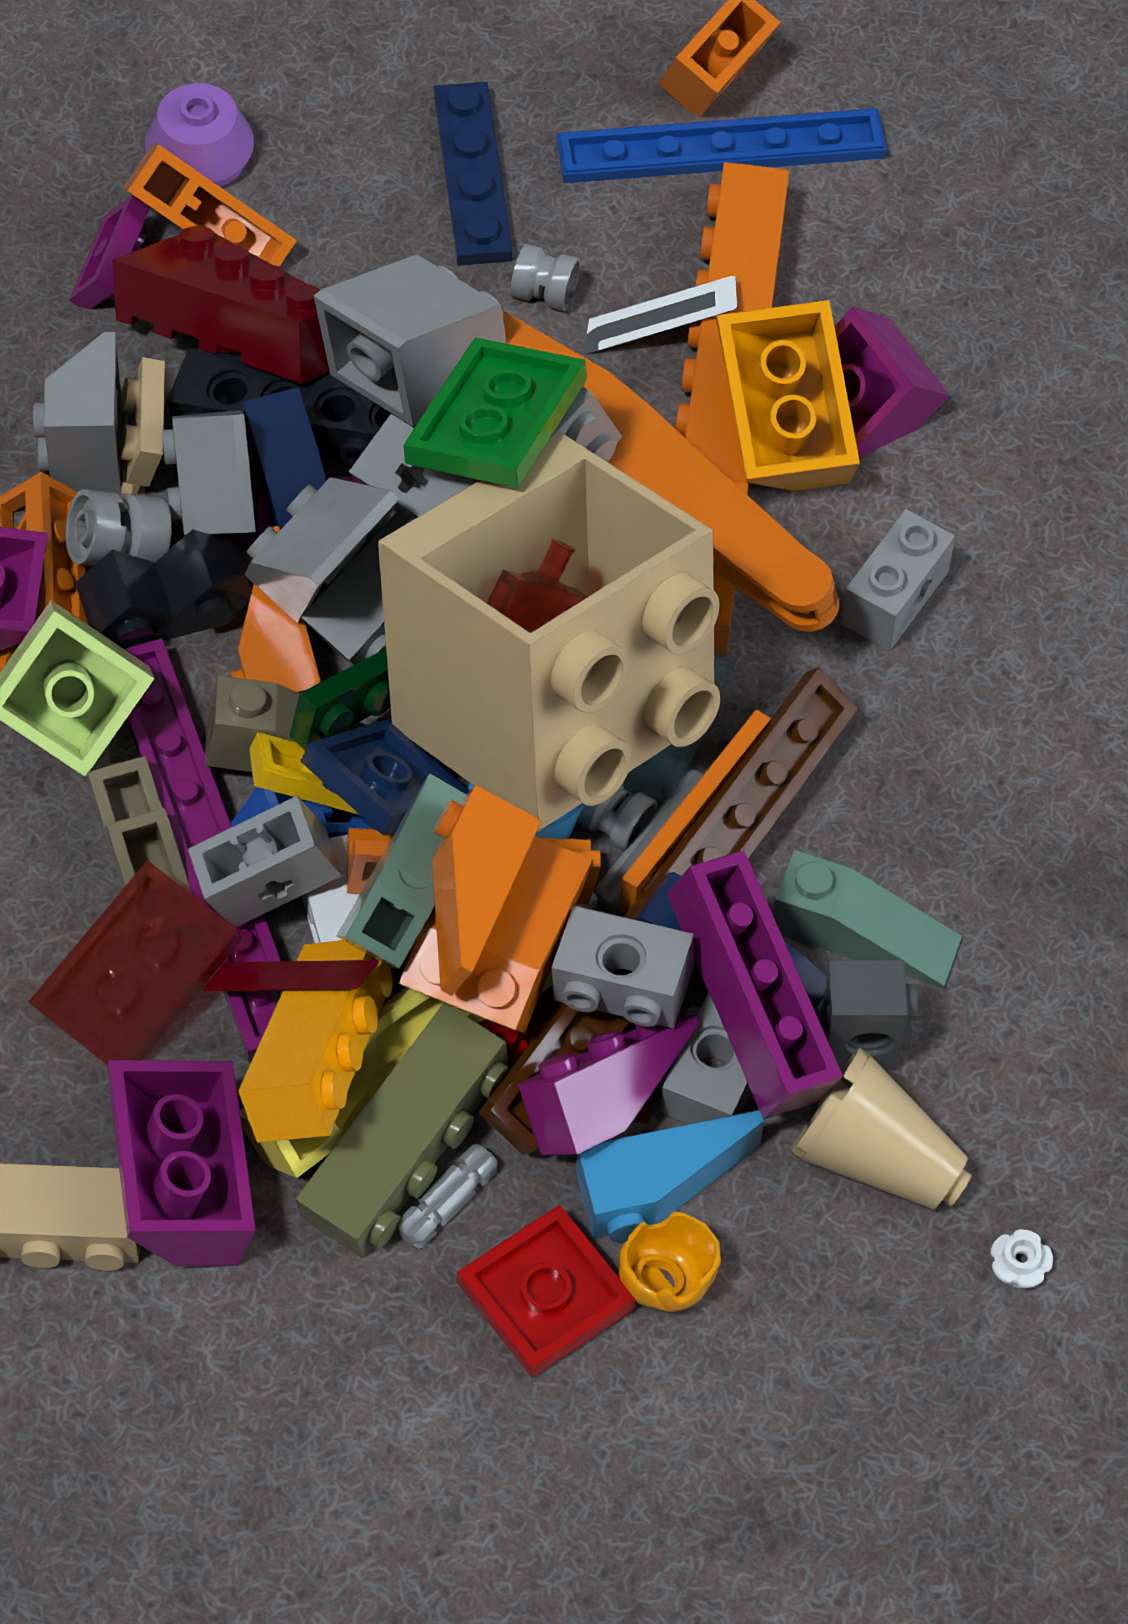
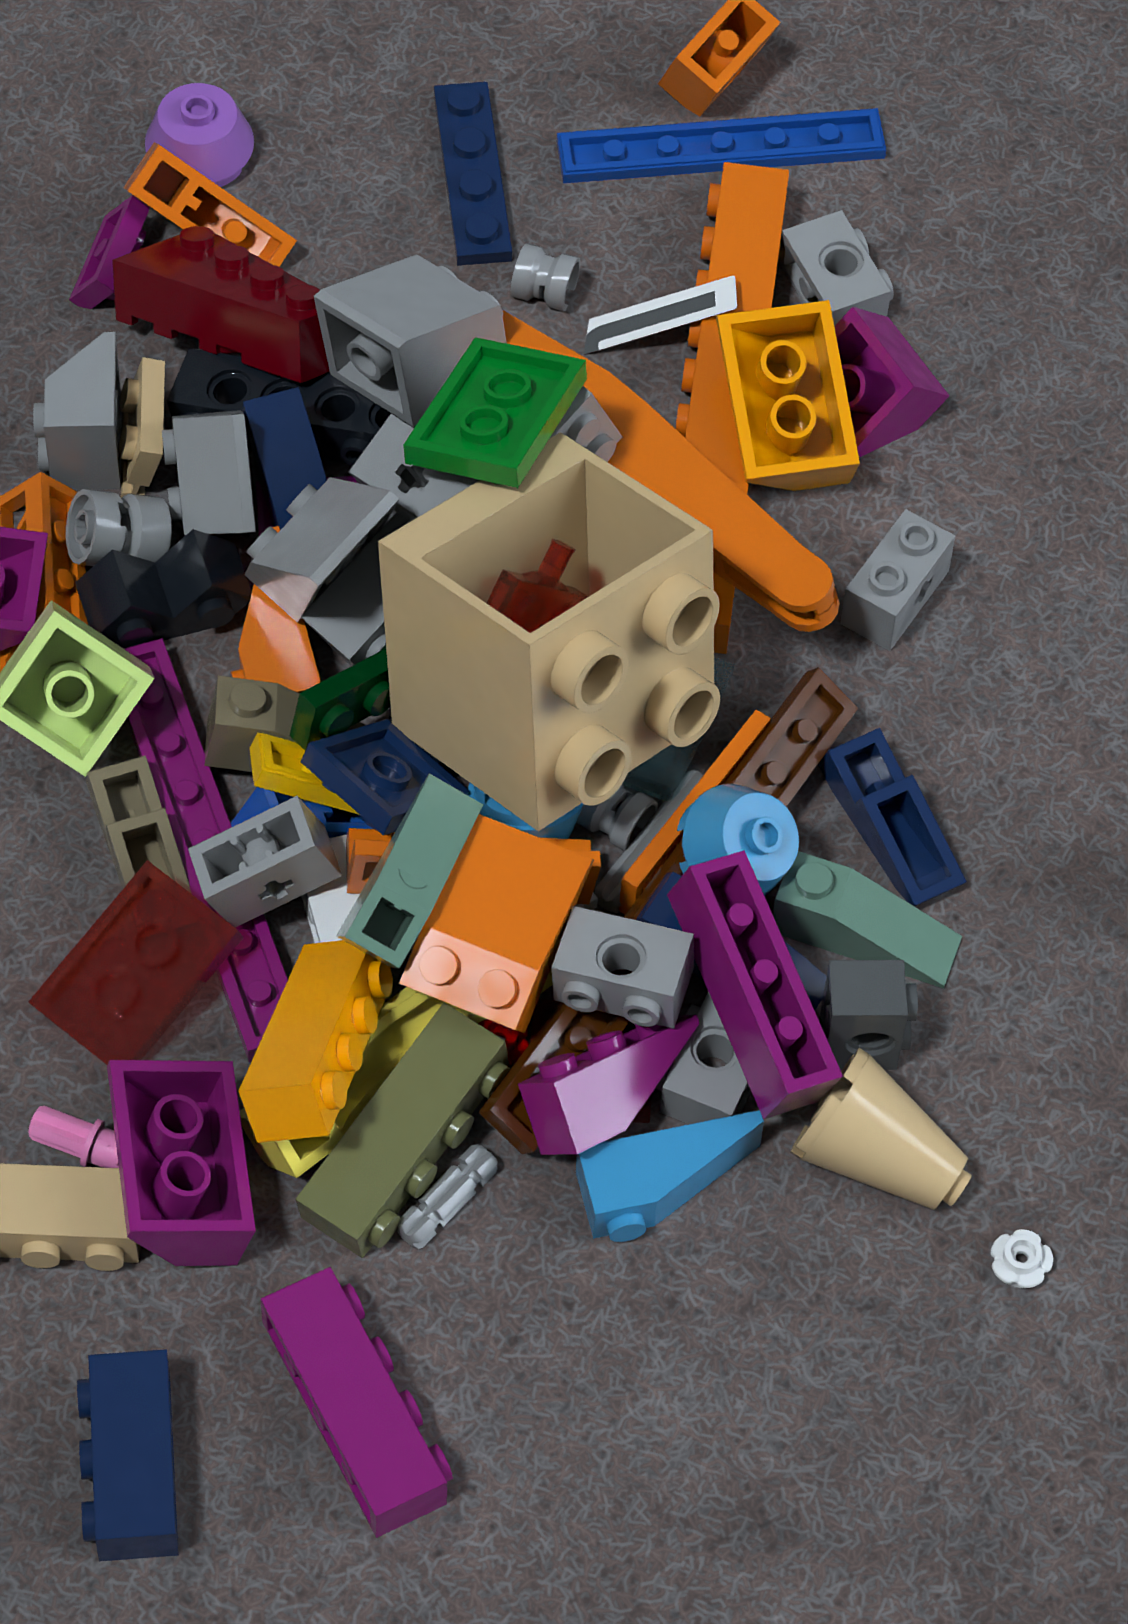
(75, 1136): none -> bright pink axle
(129, 1456): none -> dark blue brick
(291, 975): dark red sticker -> none
(355, 1401): none -> magenta brick
(473, 874): orange slope -> none
(545, 1290): red plate -> none
(680, 1247): light orange hair -> none
(736, 820): none -> dark azure cone
(833, 264): none -> light grey brick
(892, 817): none -> dark blue slope

